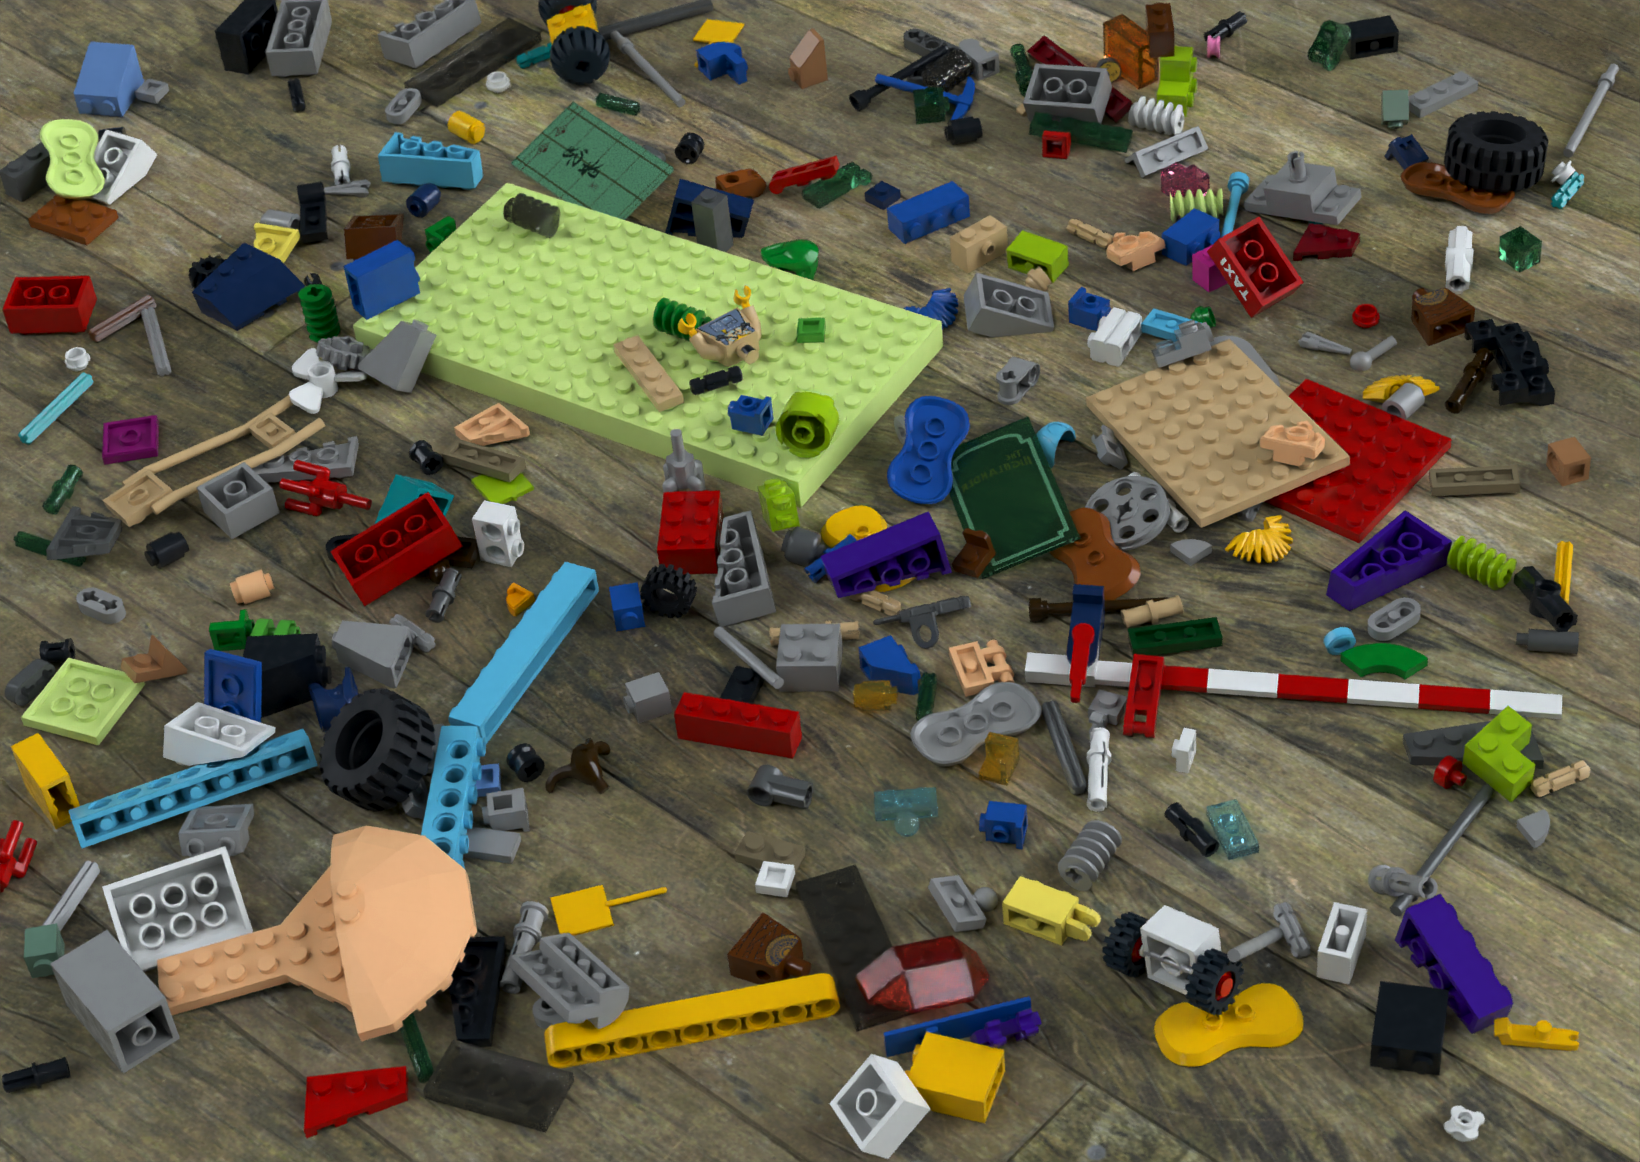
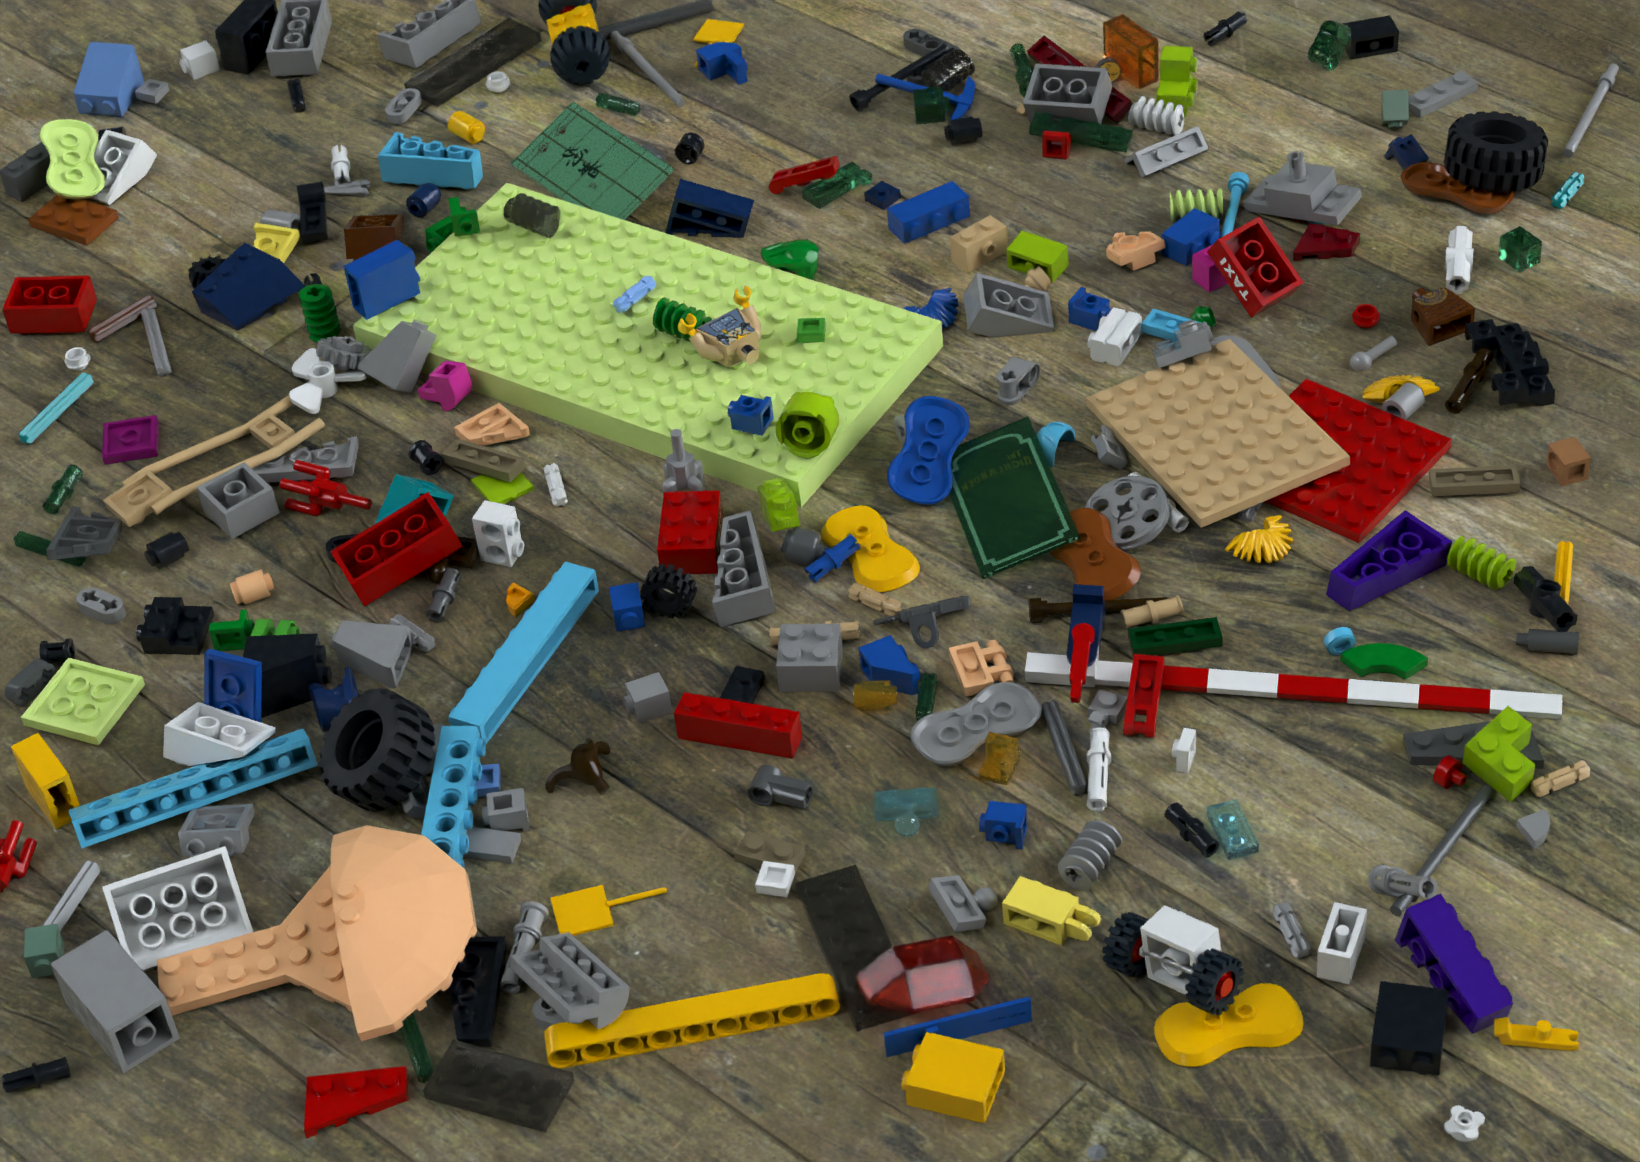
(155, 665): medium nougat slope -> none
(174, 627): none -> black plate
(199, 60): none -> white brick
(447, 385): none -> dark pink brick
(463, 221): none -> green bracket
(525, 762): black wheel -> none
(534, 56): teal axle -> none
(555, 485): none -> white axle
(634, 294): none -> light blue axle
(648, 373): tan plate -> none
(712, 220): dark grey brick -> none
(715, 380): black axle -> none
(741, 183): dark orange leg -> none
(748, 657): light grey bar -> none
(767, 953): reddish brown torso -> none
(808, 61): medium nougat slope -> none
(879, 1106): white brick -> none
(887, 557): dark purple wedge -> none
(975, 554): reddish brown bracket -> none
(985, 62): light grey leg -> none
(996, 1033): dark purple plate -> none
(1089, 233): tan axle -> none
(1159, 30): reddish brown brick -> none
(1180, 178): clear pink brick -> none
(1190, 550): light grey tile -> none
(1213, 46): bright pink bush -> none
(1255, 944): light grey bar -> none
(1293, 443): light nougat plate -> none
(1317, 343): light grey piece -> none
(1393, 619): light grey plate -> none
(1562, 172): white plate -> none

